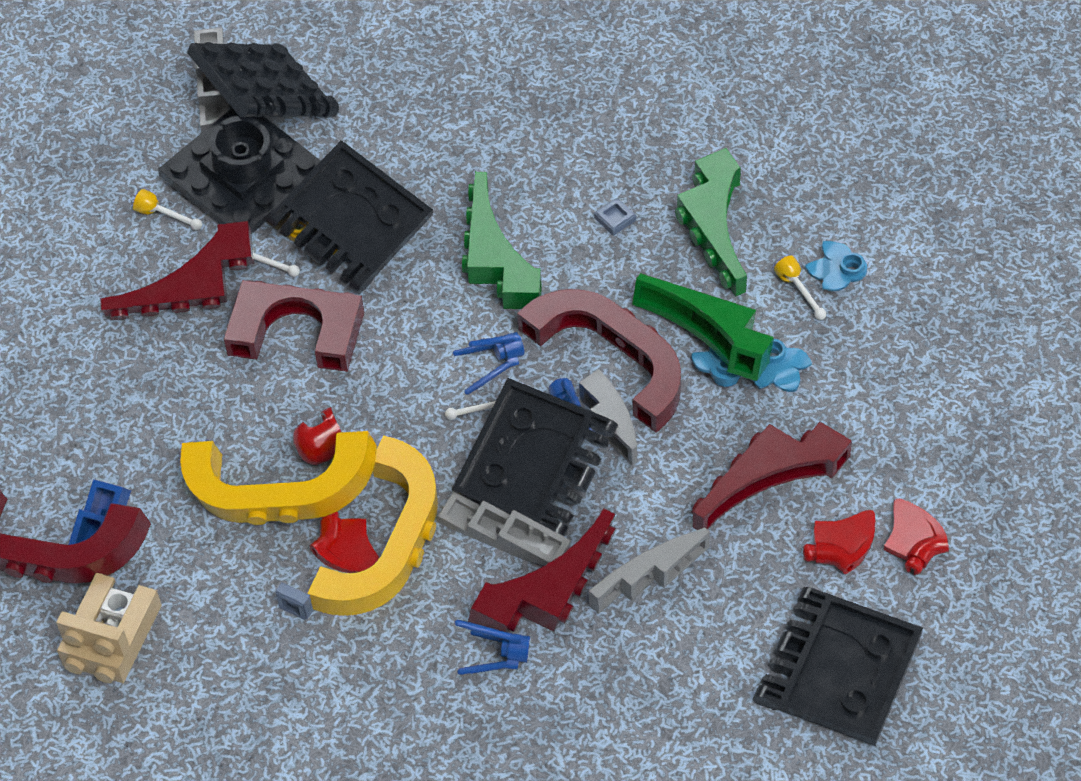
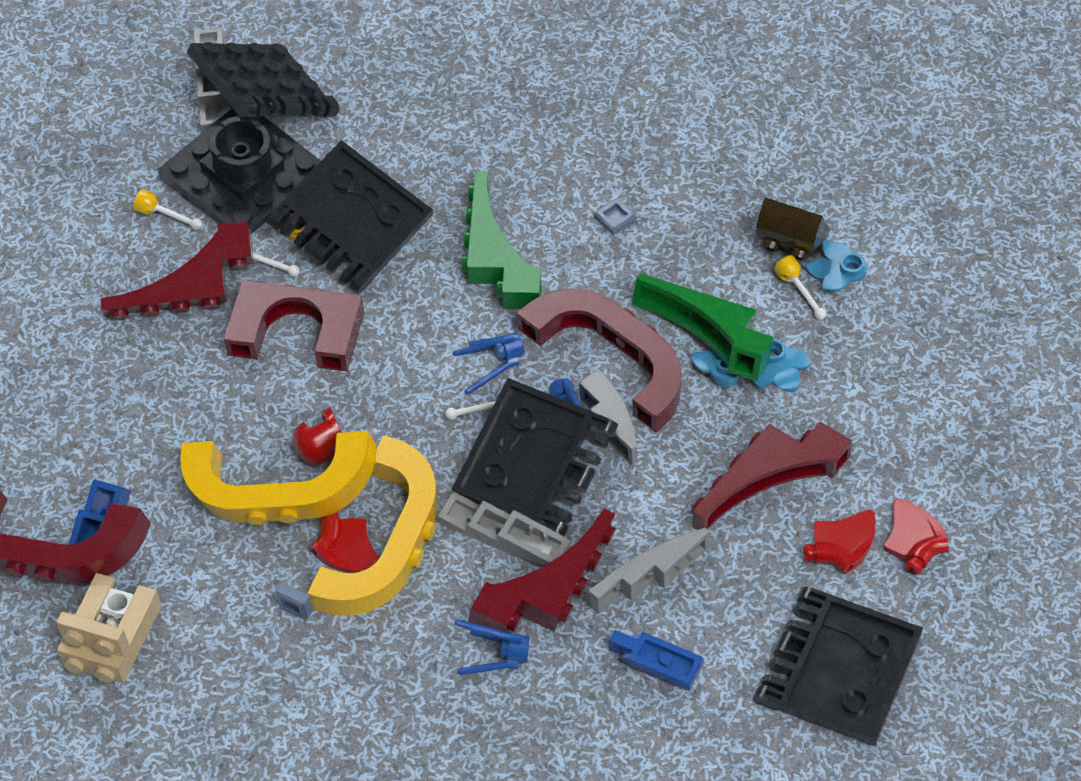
(657, 658): none -> blue hinge
(705, 215): arch -> none
(791, 228): none -> dark brown brick

